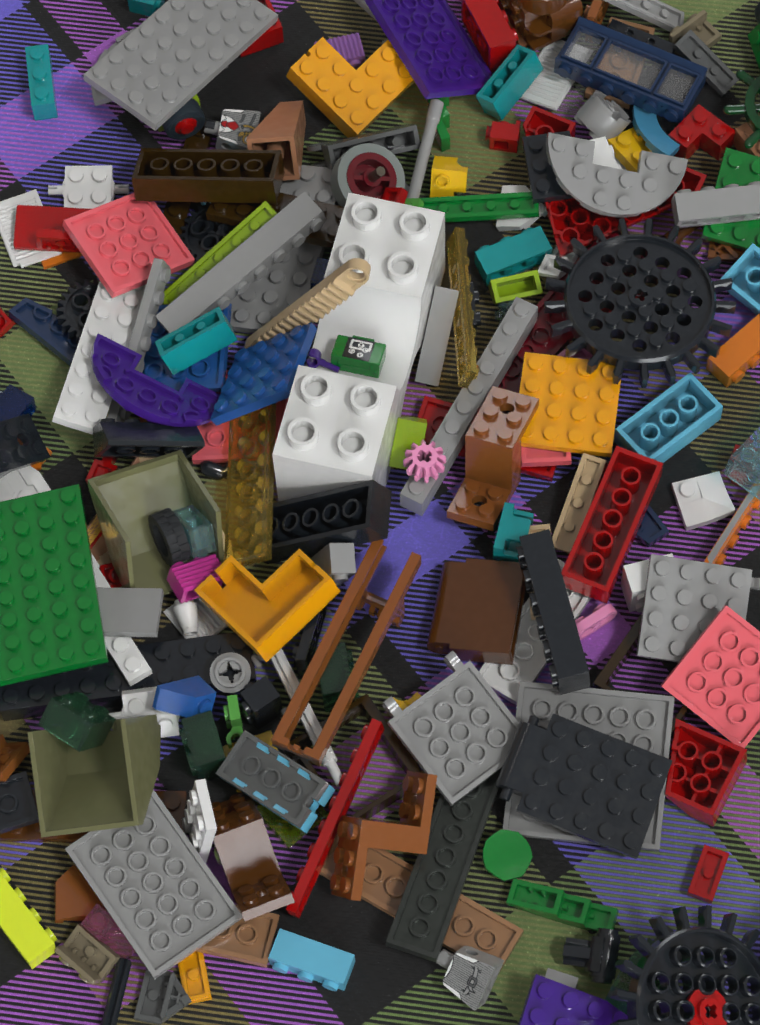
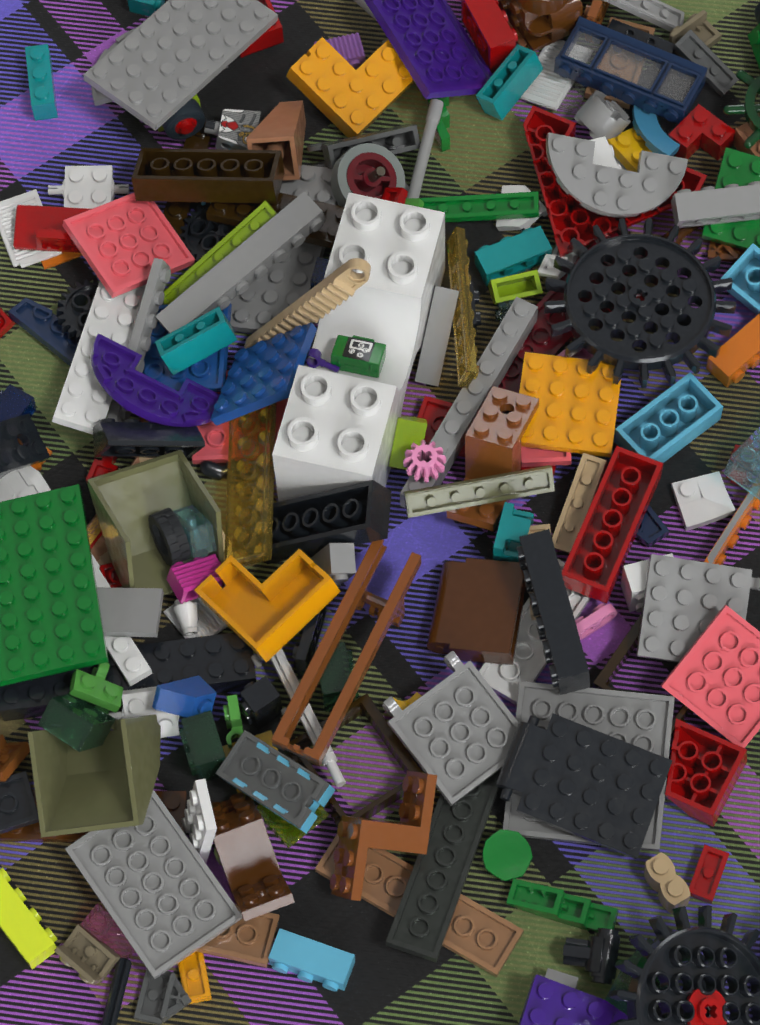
(73, 897): dark orange slope -> none
(96, 689): none -> bright green plate
(220, 666): light grey gear -> none
(338, 806): red plate -> none
(447, 177): yellow brick -> none
(470, 974): light grey torso -> none
(479, 491): none -> tile
(504, 136): red brick -> none
(540, 174): black plate -> none
(662, 878): none -> tan brick

